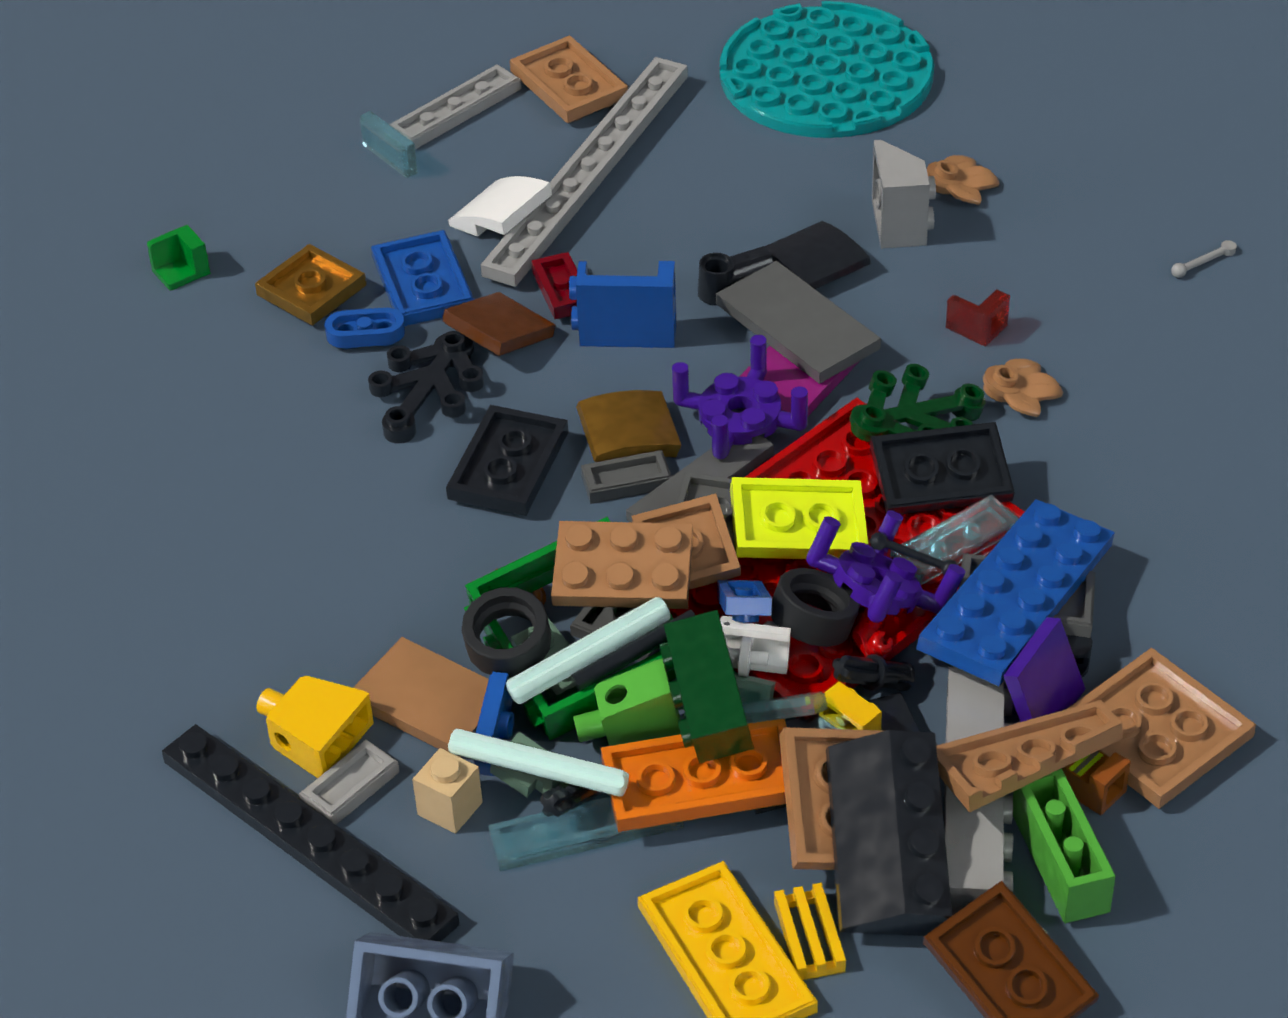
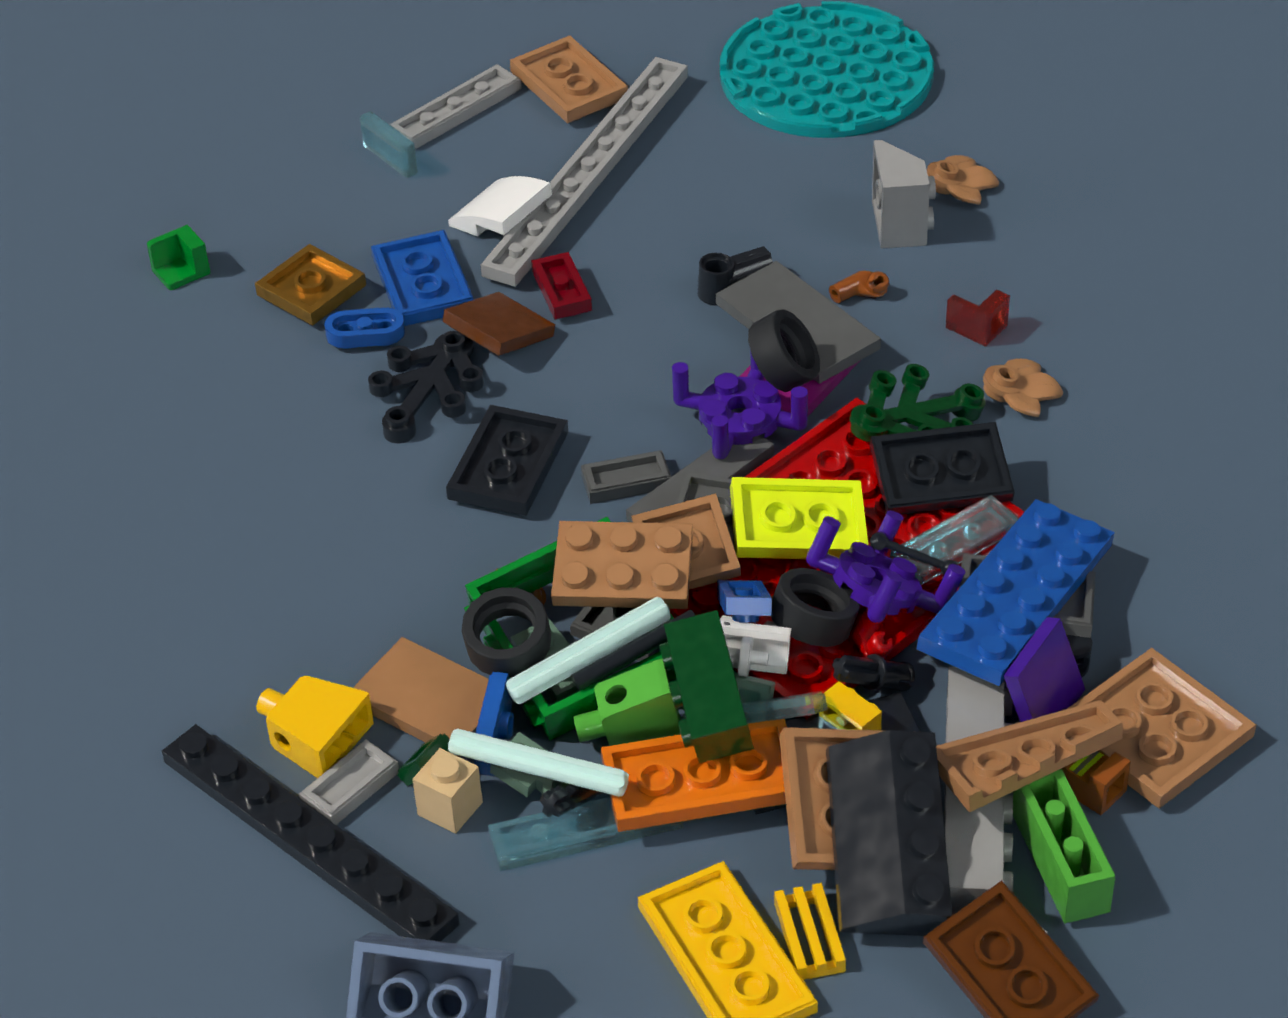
(421, 757): none -> dark green tile
(625, 308): blue panel -> none
(628, 424): pearl gold slope -> none
(784, 350): none -> black tyre
(819, 254): black slope -> none
(860, 284): none -> dark orange arm
(1227, 248): light grey hinge -> none

